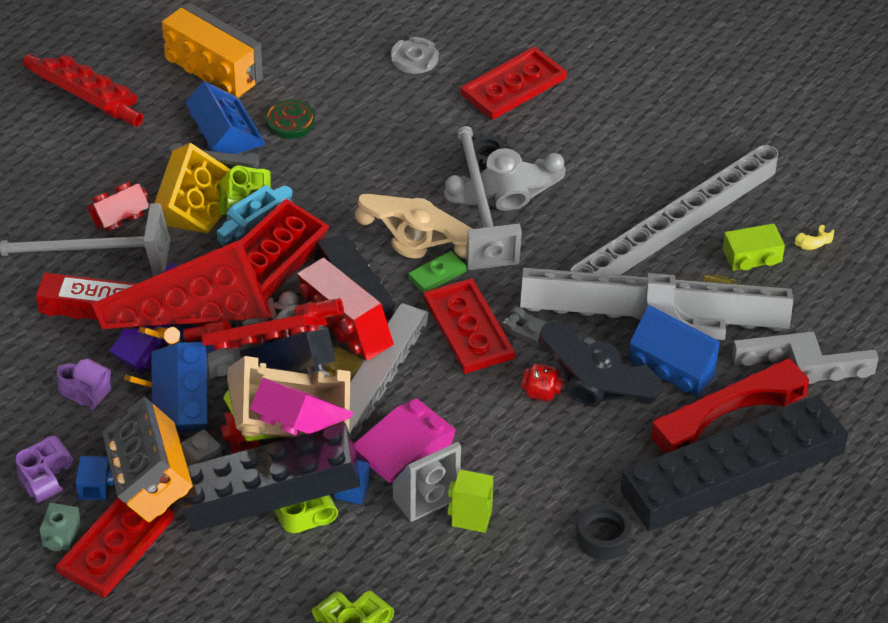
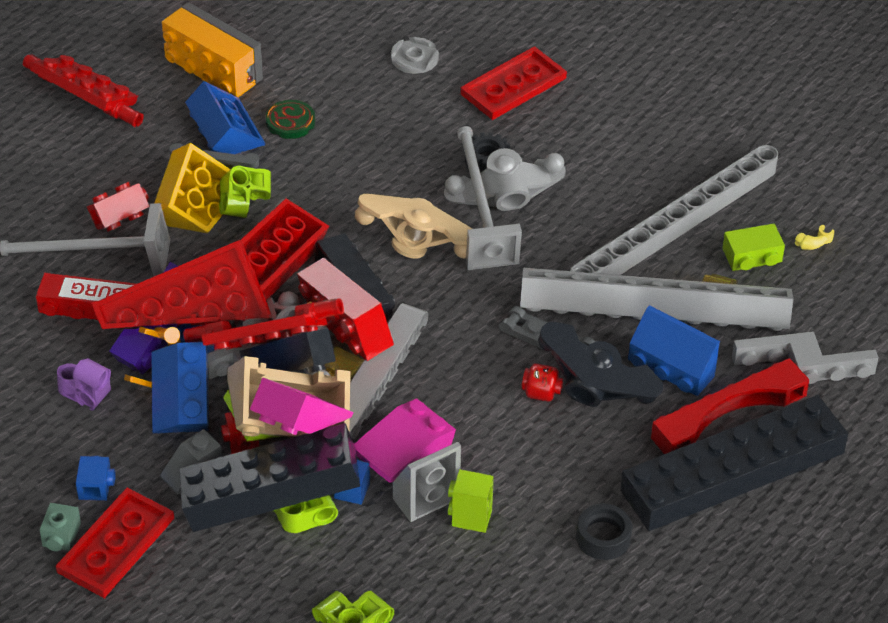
(39, 464): medium lavender piece -> none
(146, 460): piece -> none
(250, 212): medium azure hinge -> none
(437, 272): bright green plate -> none
(468, 326): red plate -> none
(661, 296): light grey arch -> none

